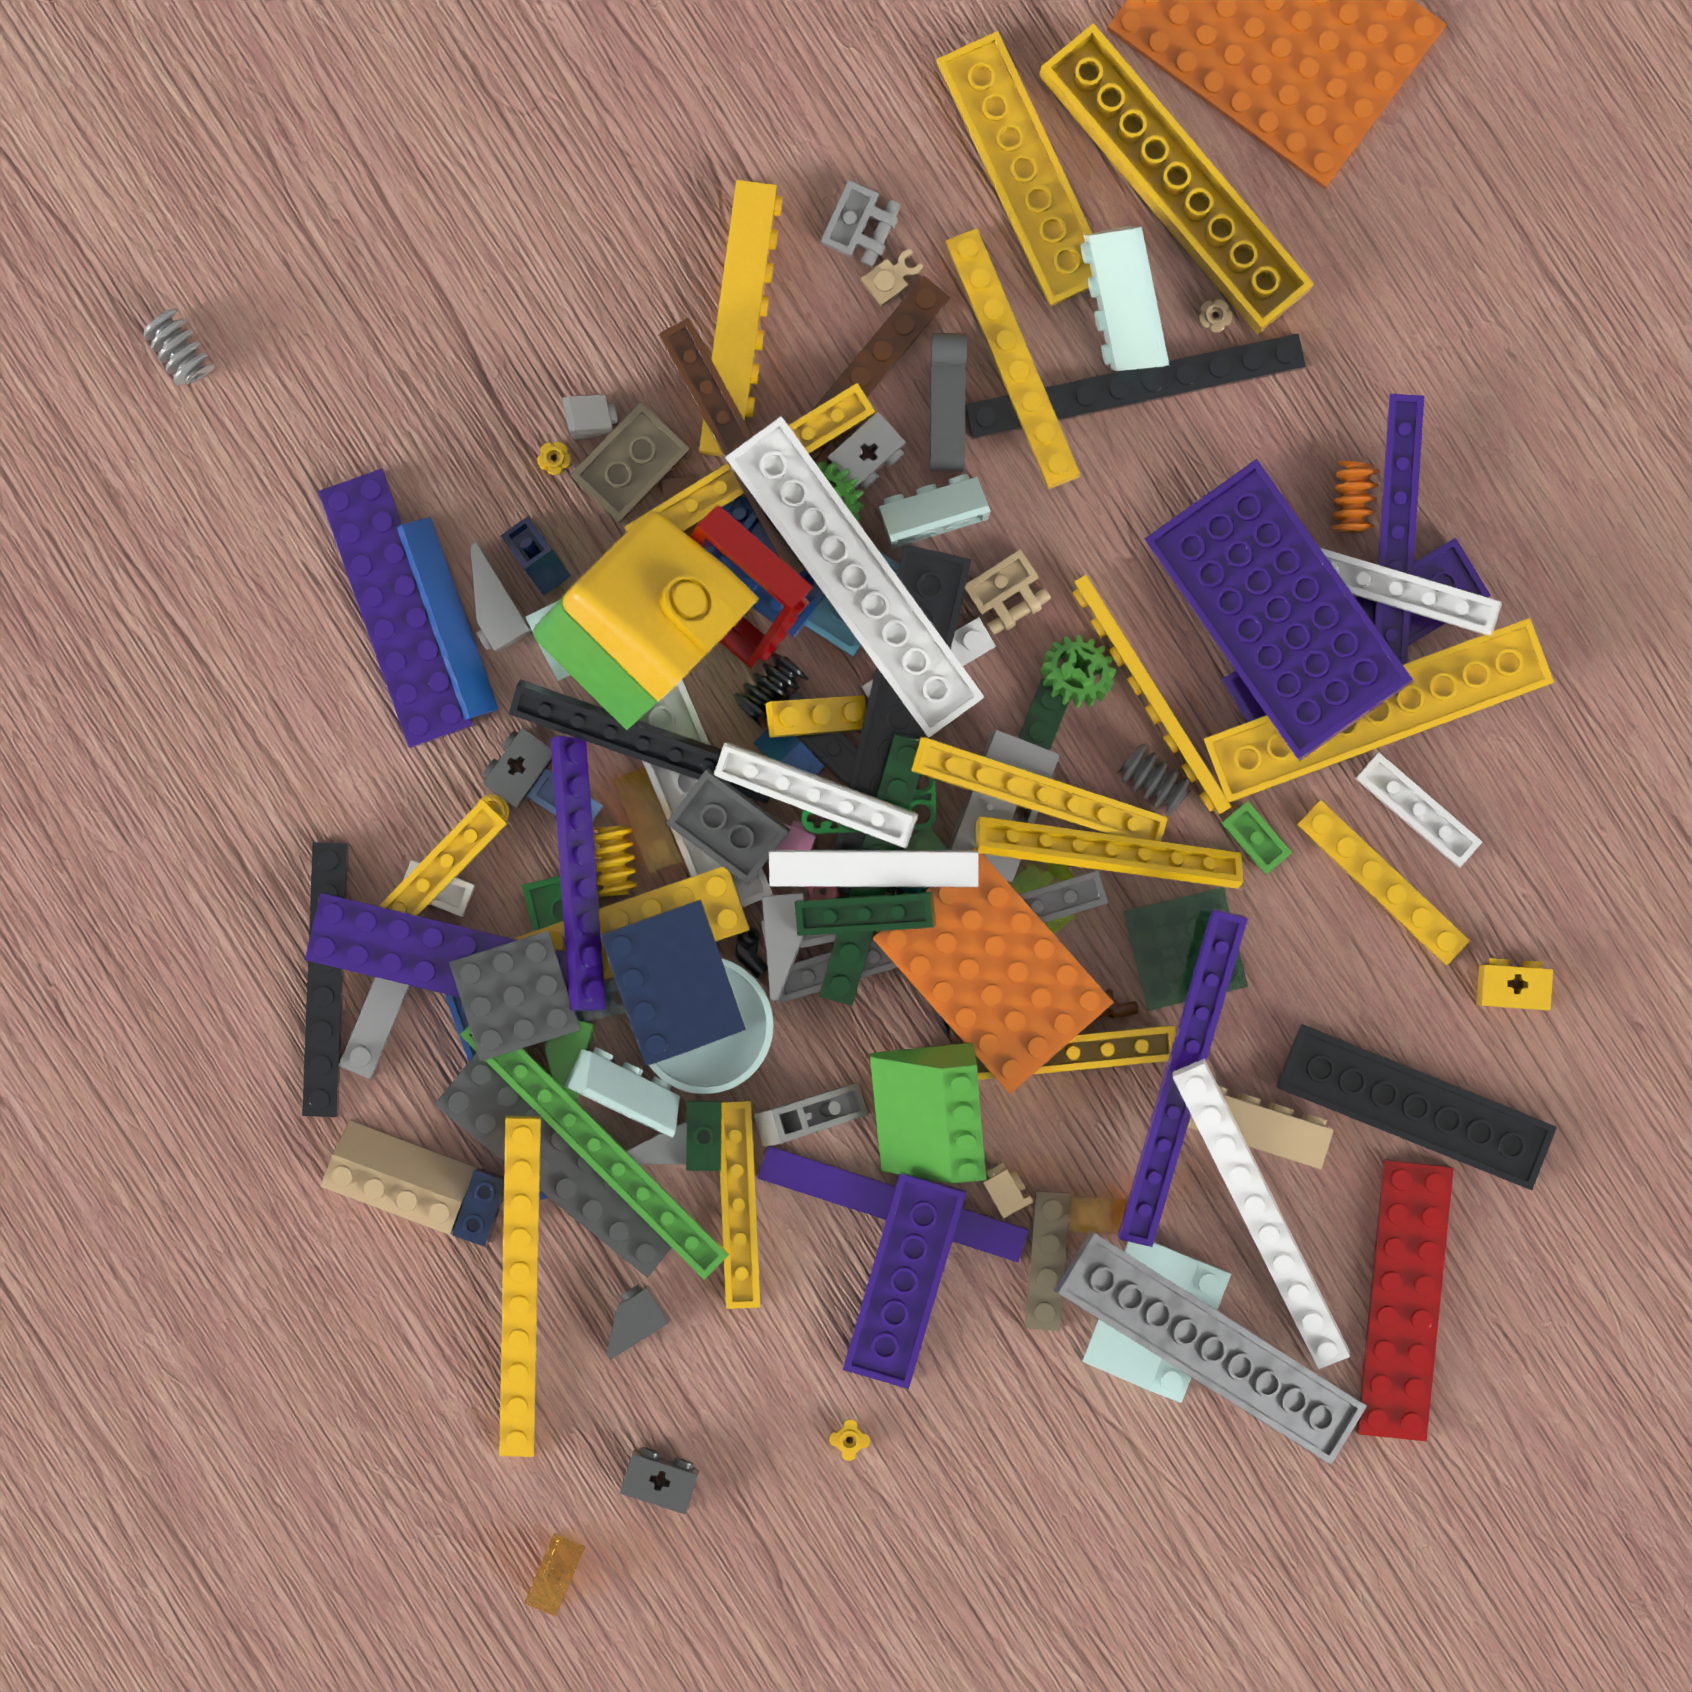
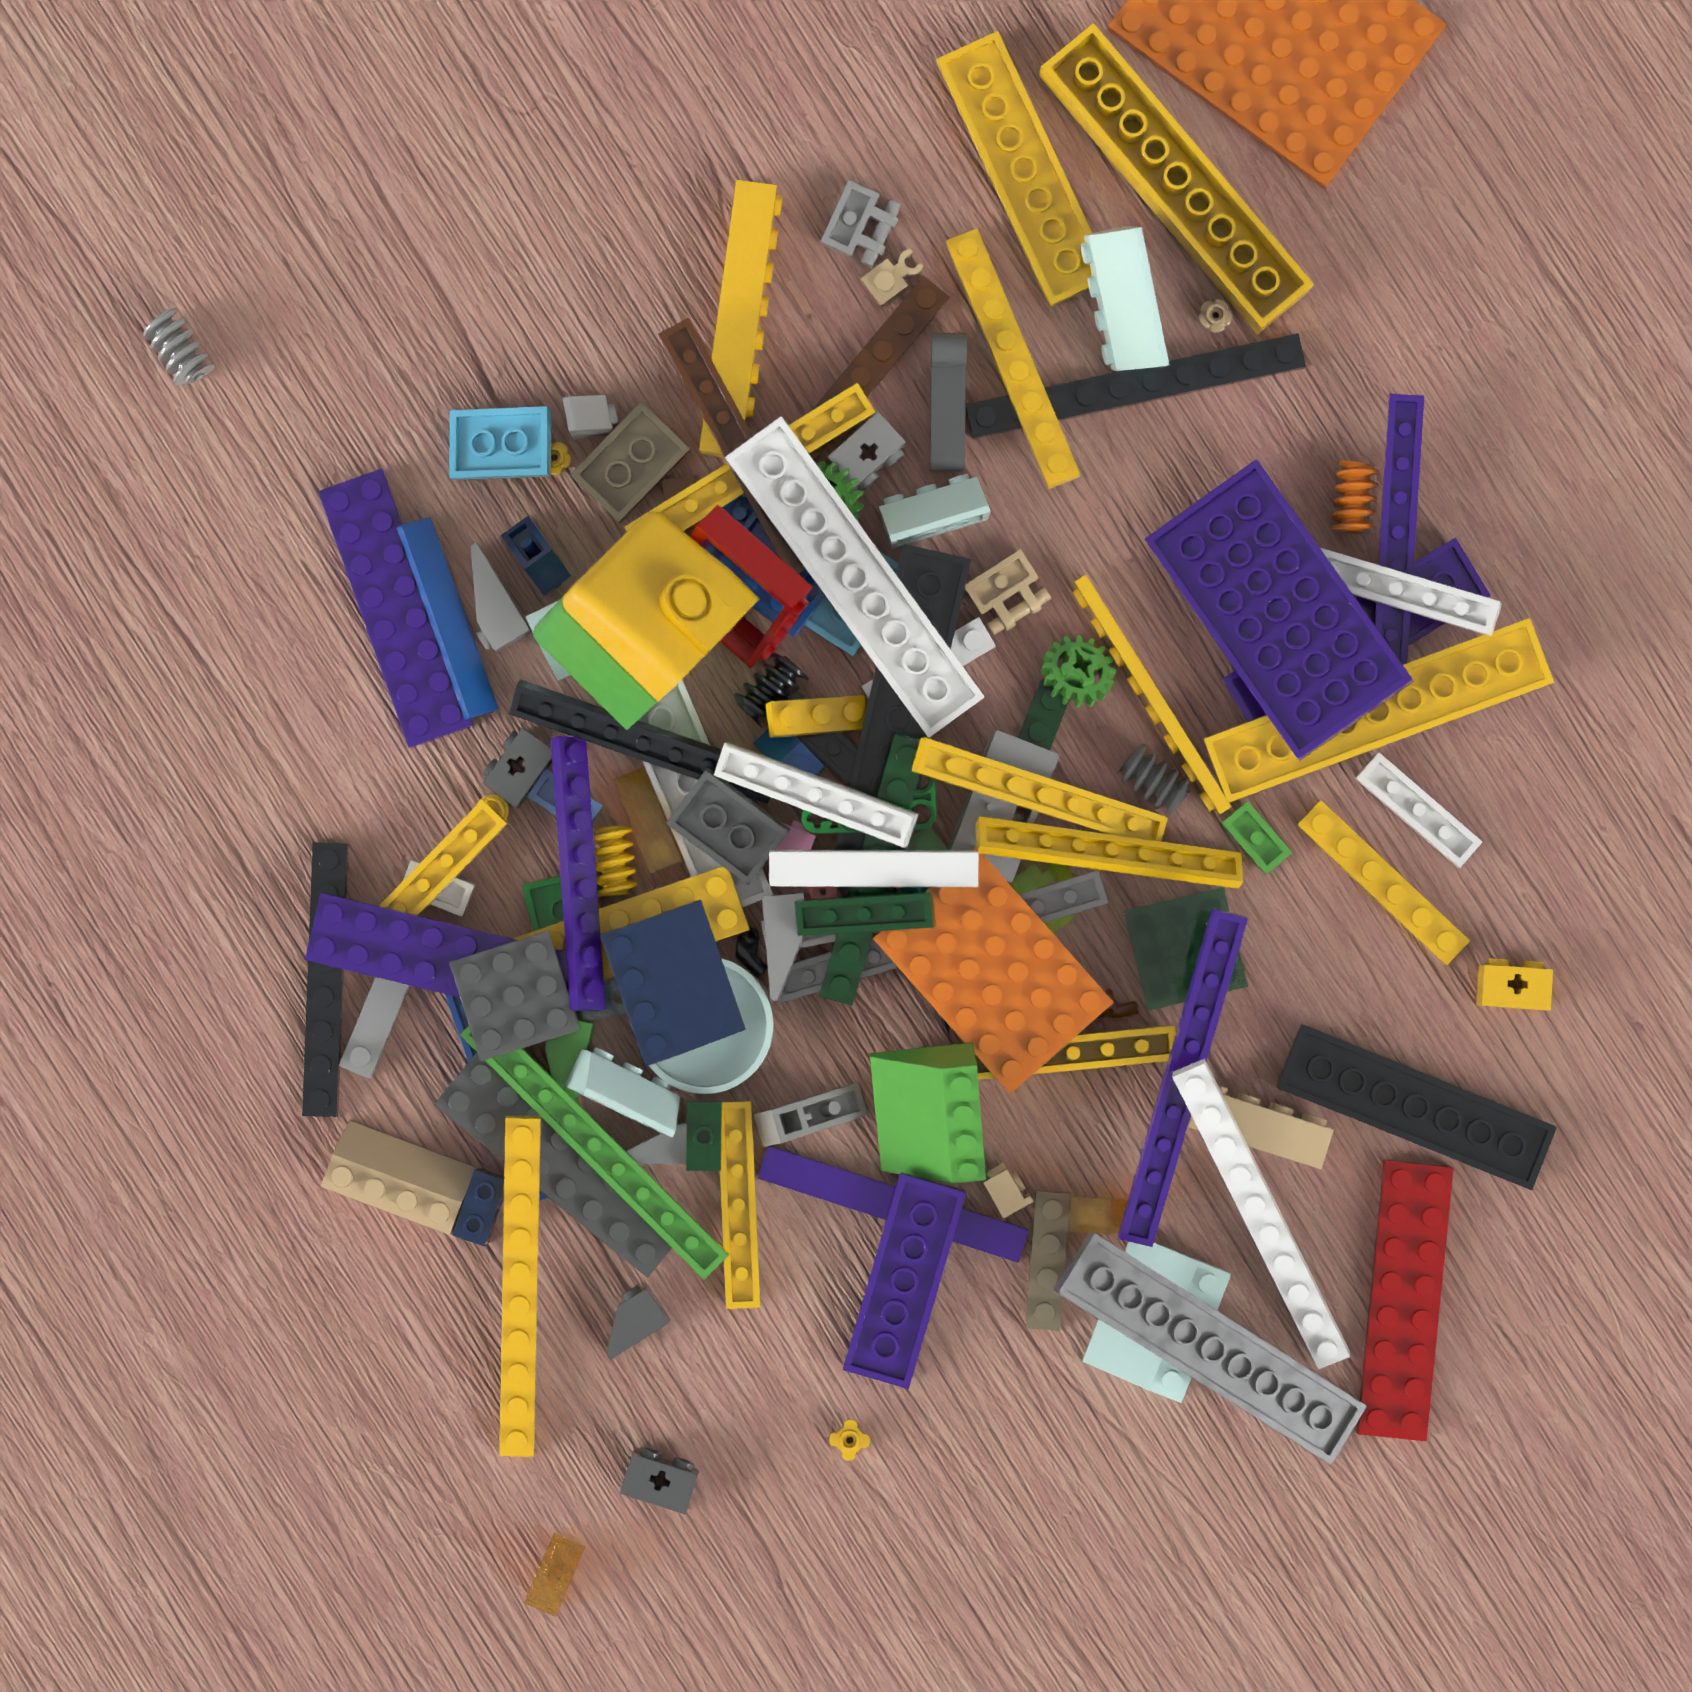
(500, 443): none -> medium azure plate

